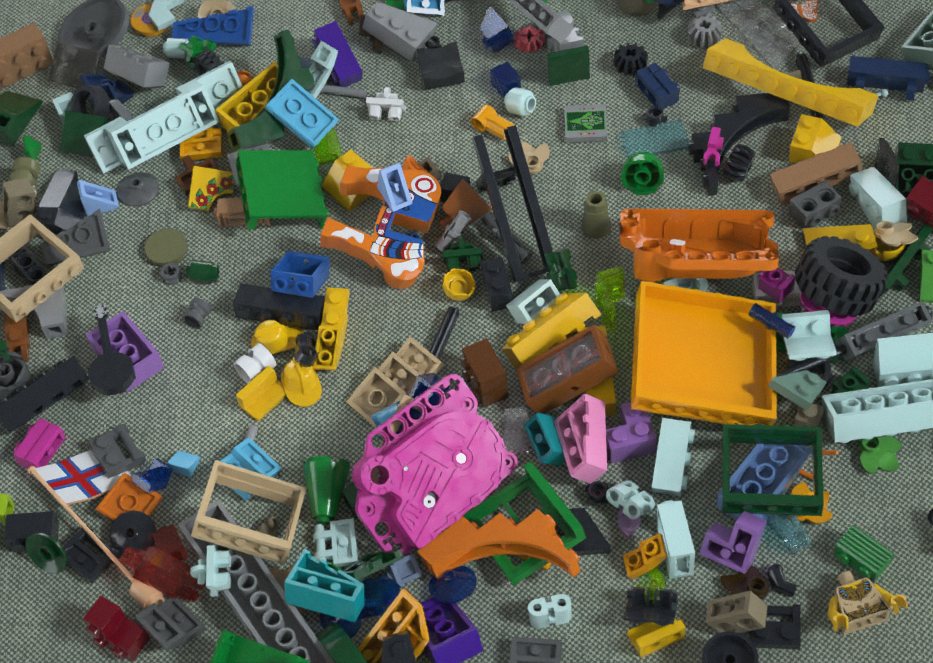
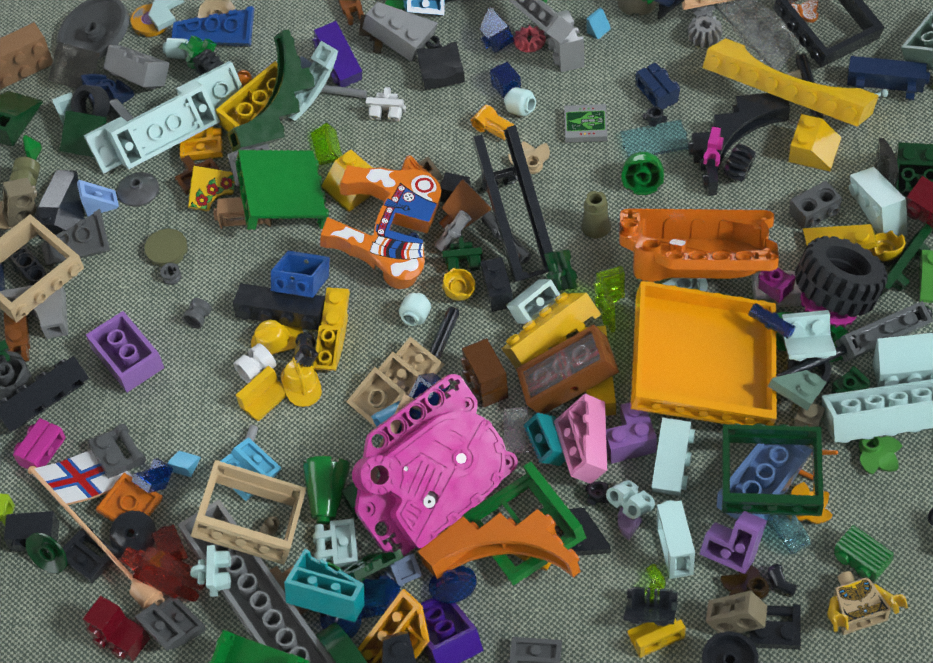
(111, 371): black piece -> none
(202, 271): dark green brick -> none
(302, 113): medium azure tile -> none
(394, 187): light blue slope -> none
(414, 309): none -> light aqua head
(550, 611): light aqua piece -> none
(568, 65): dark green tile -> none
(597, 24): none -> medium azure slope
(630, 59): black gear -> none
(646, 557): light orange slope -> none
(829, 166): medium nougat brick -> none
(895, 233): tan plate -> none

